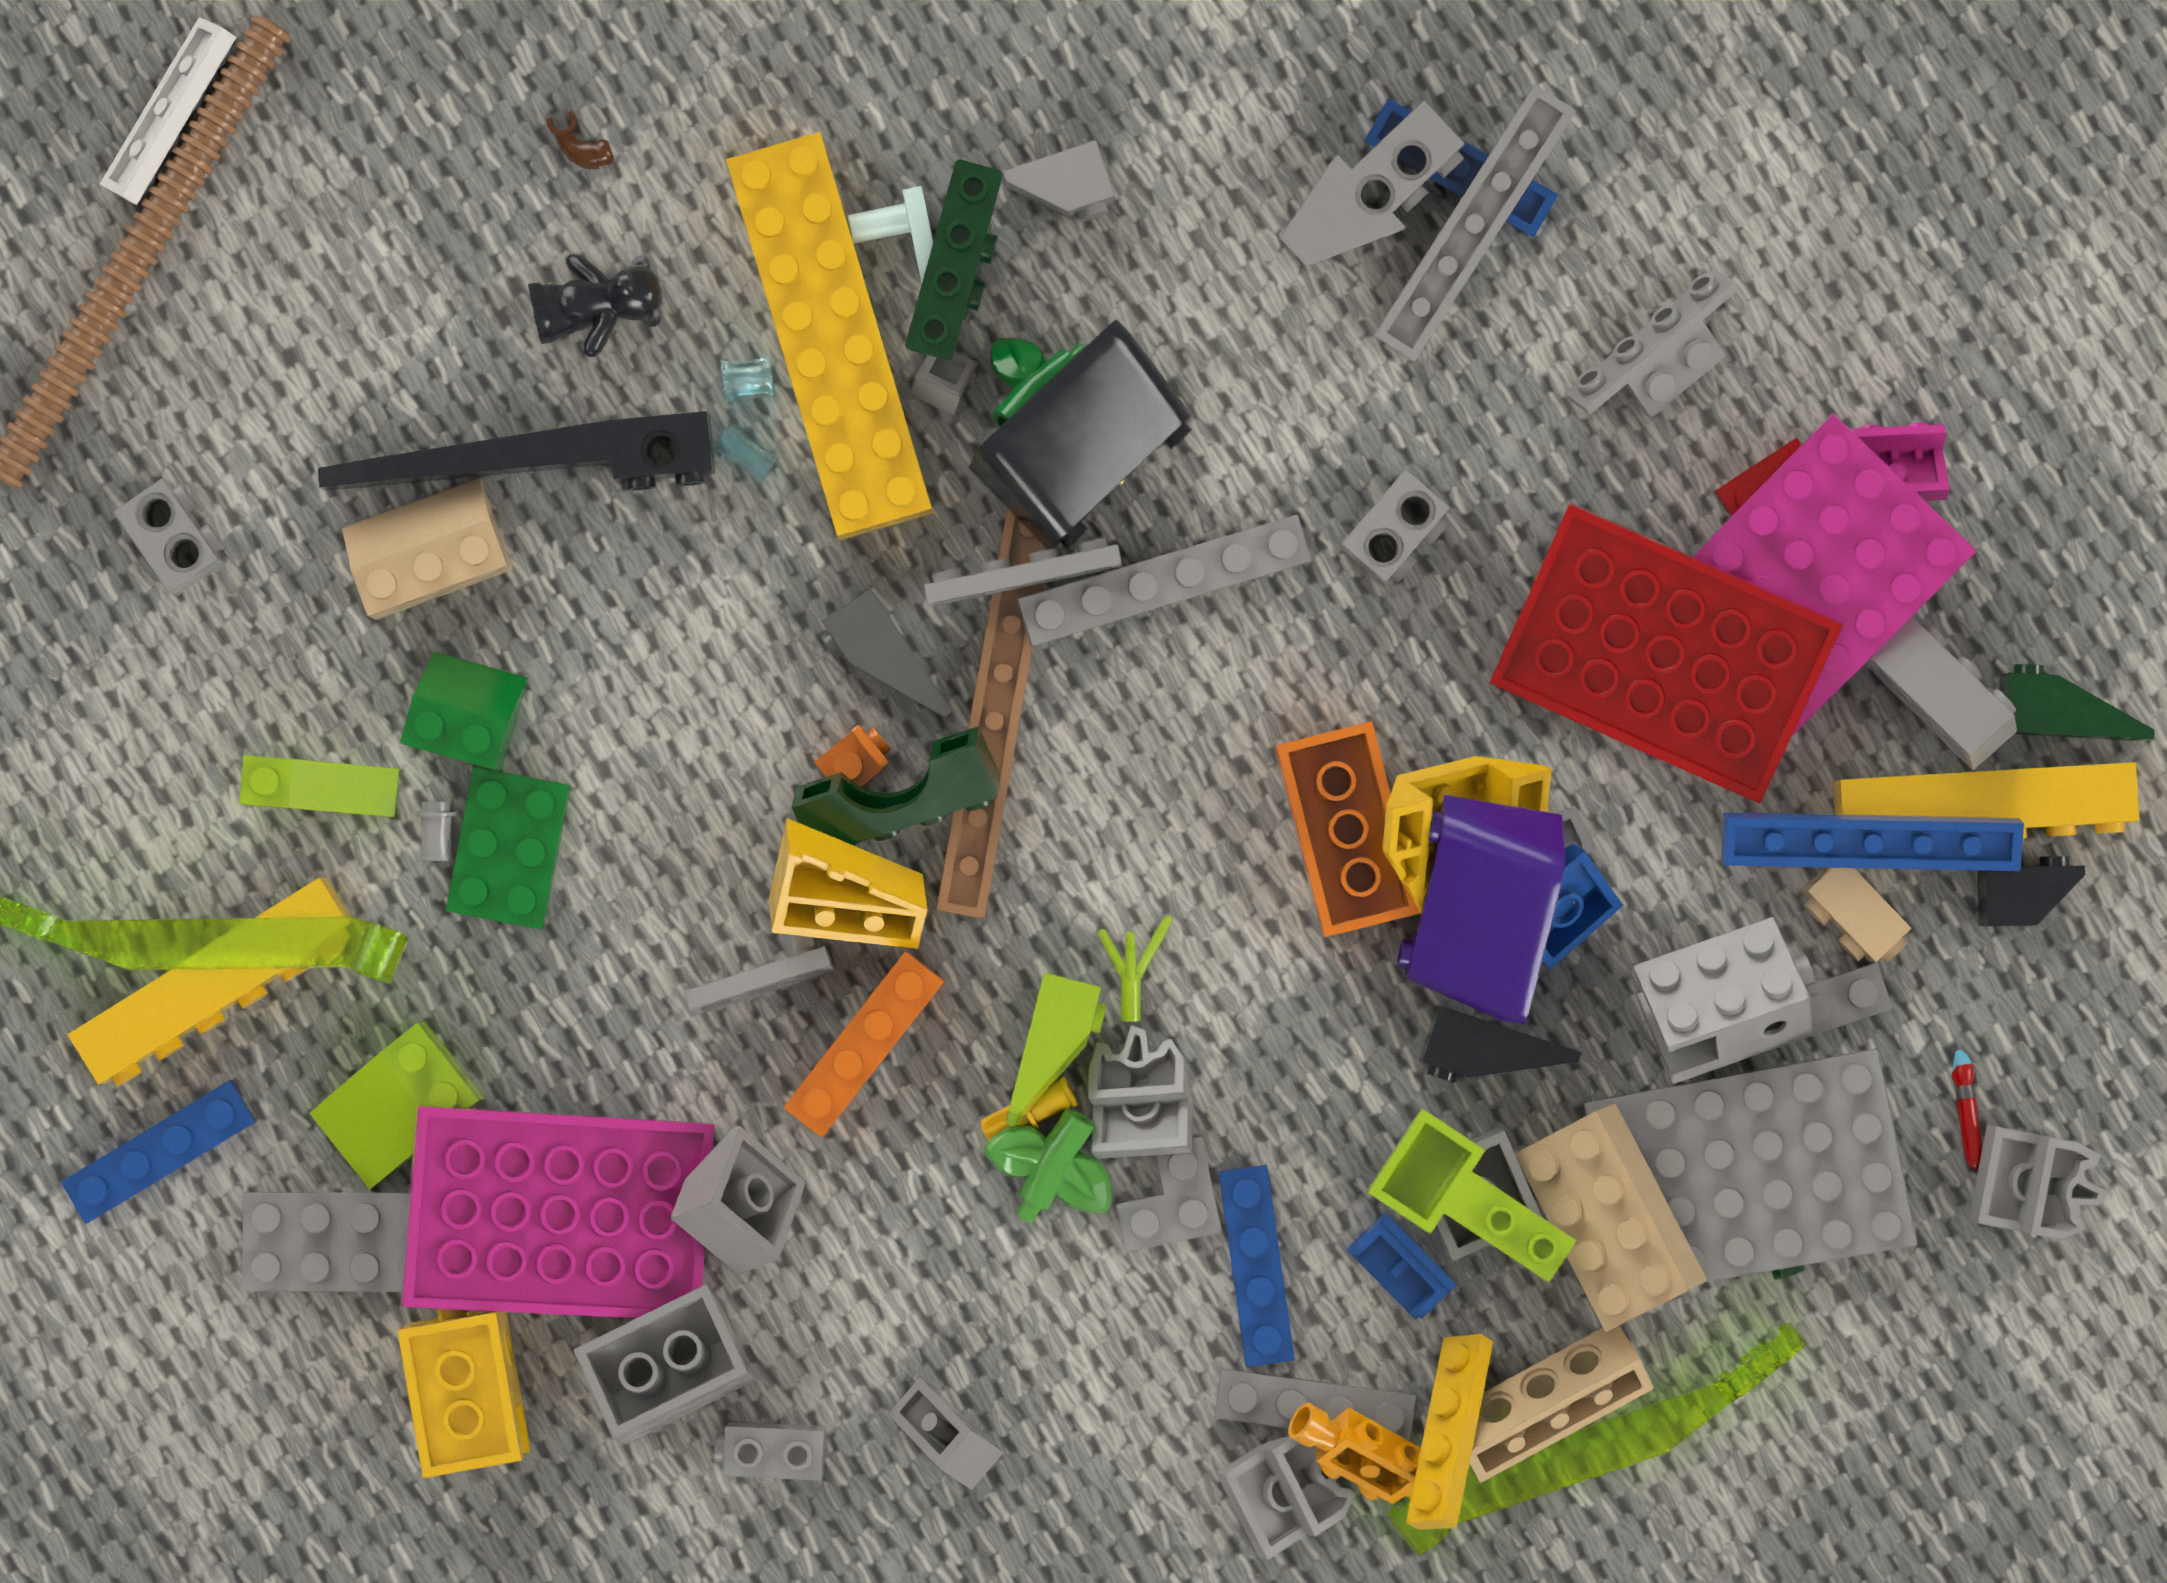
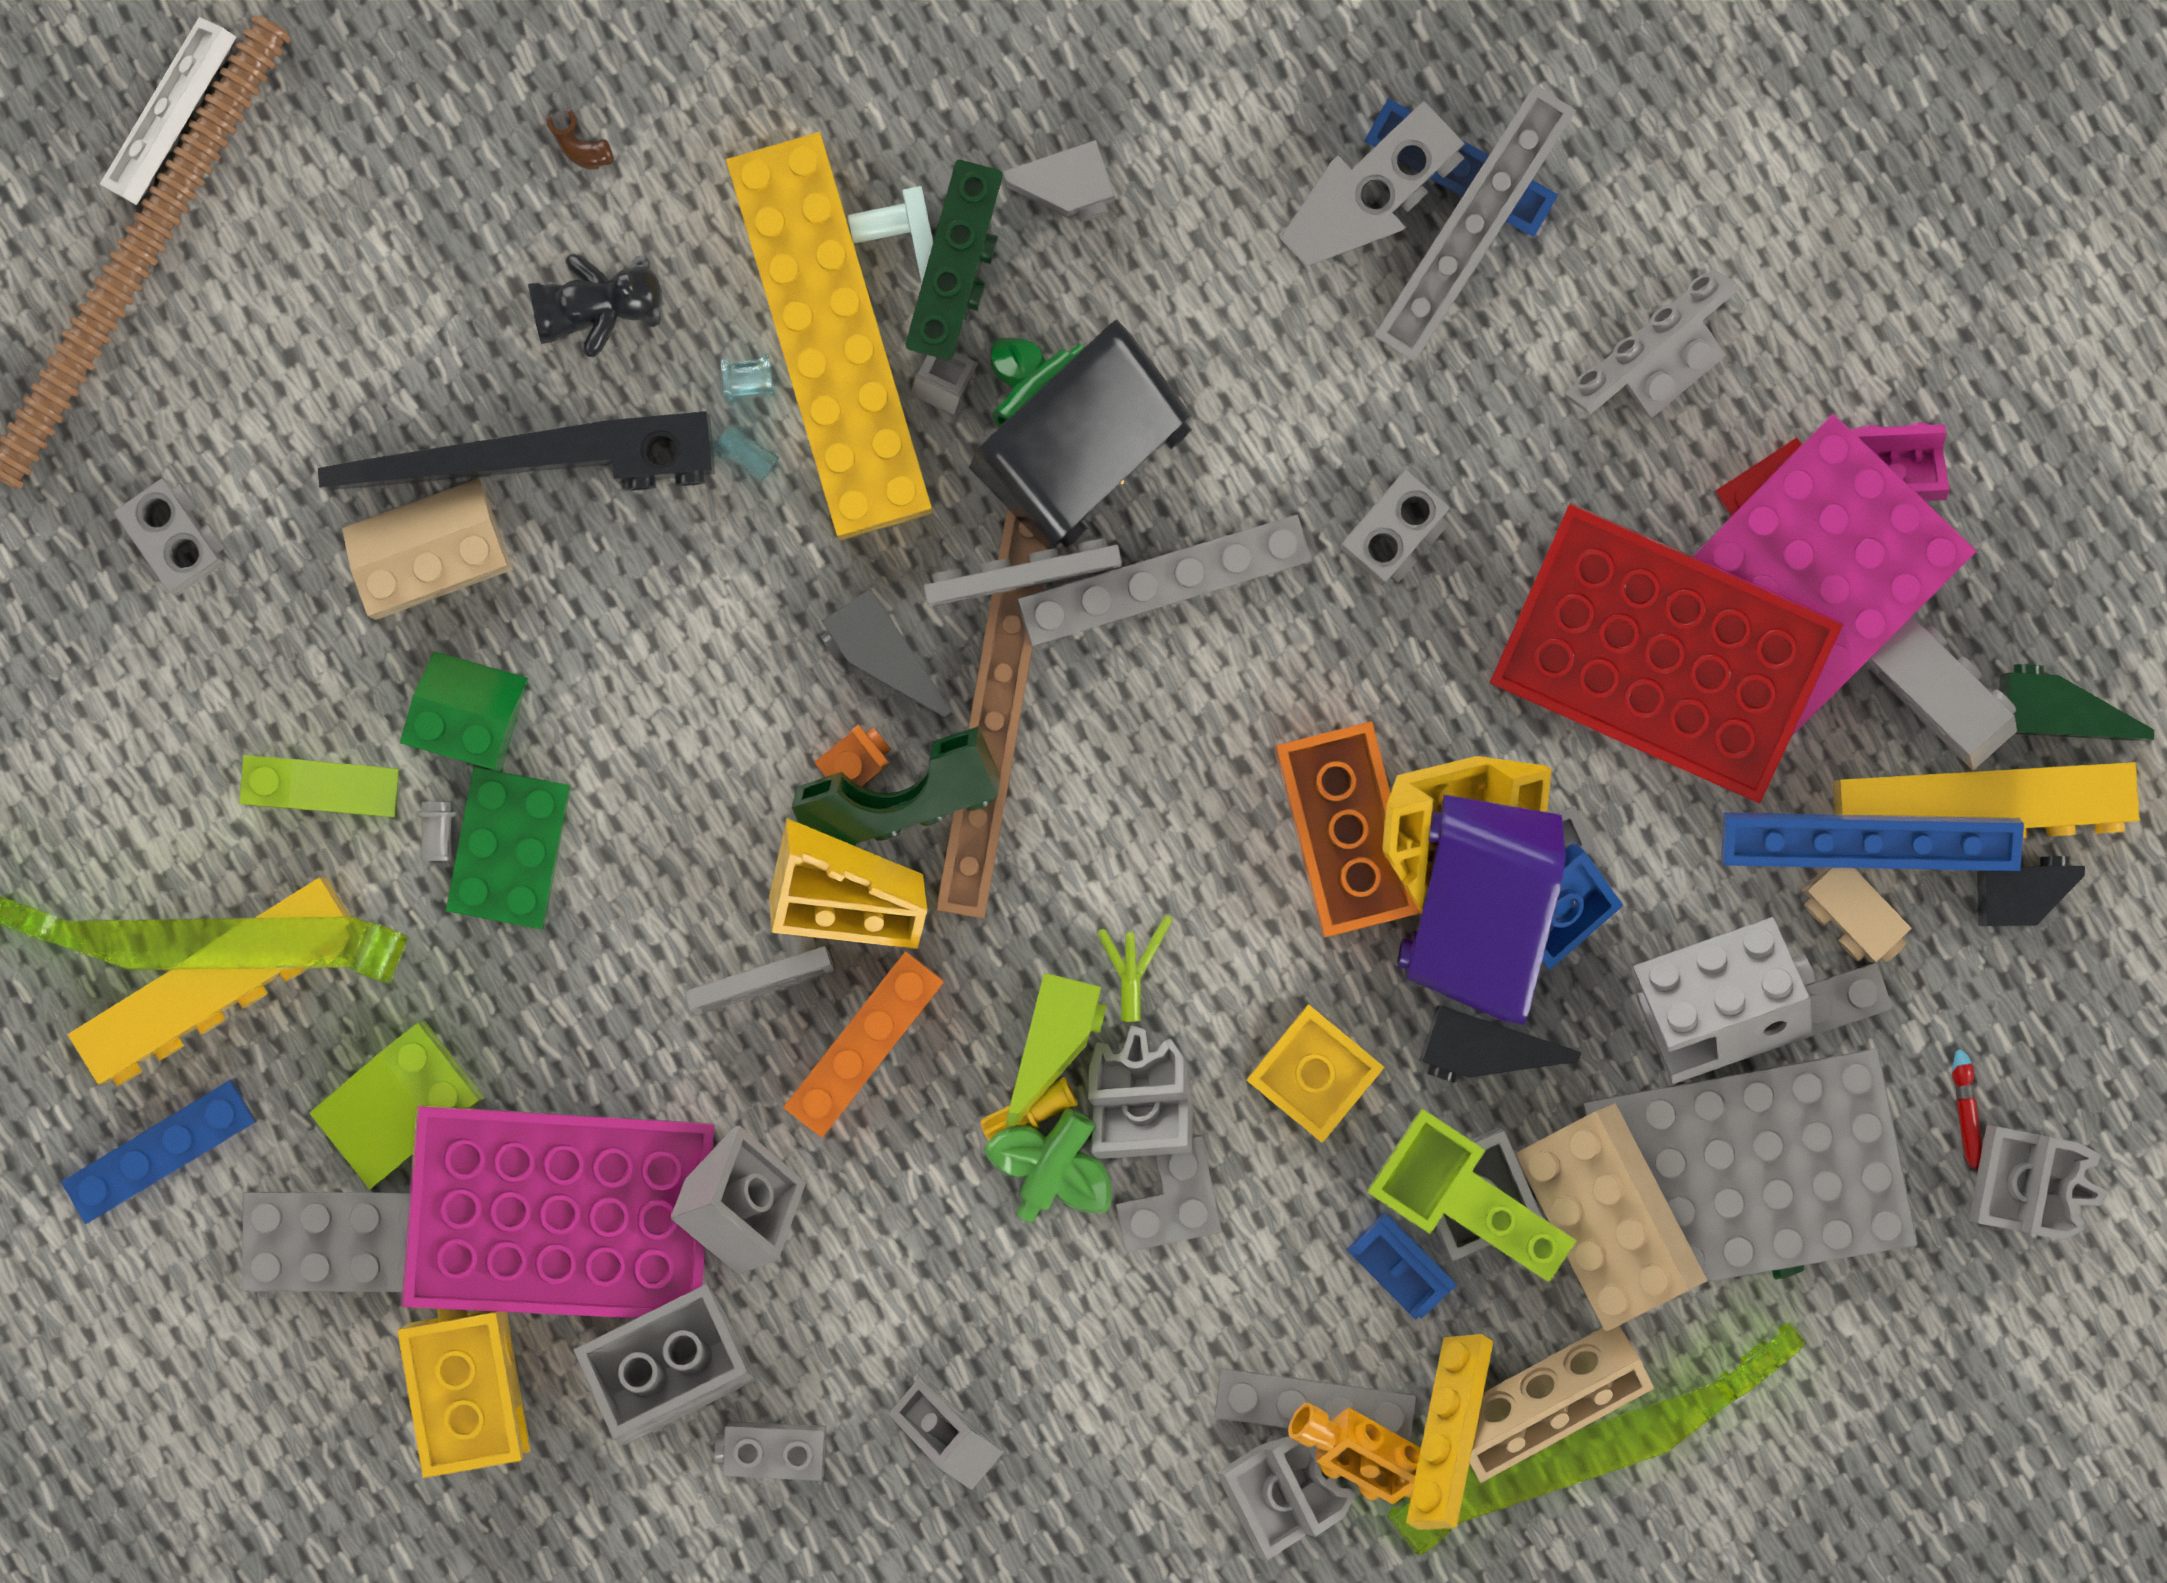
(1256, 1265): blue plate -> none
(1315, 1073): none -> yellow plate

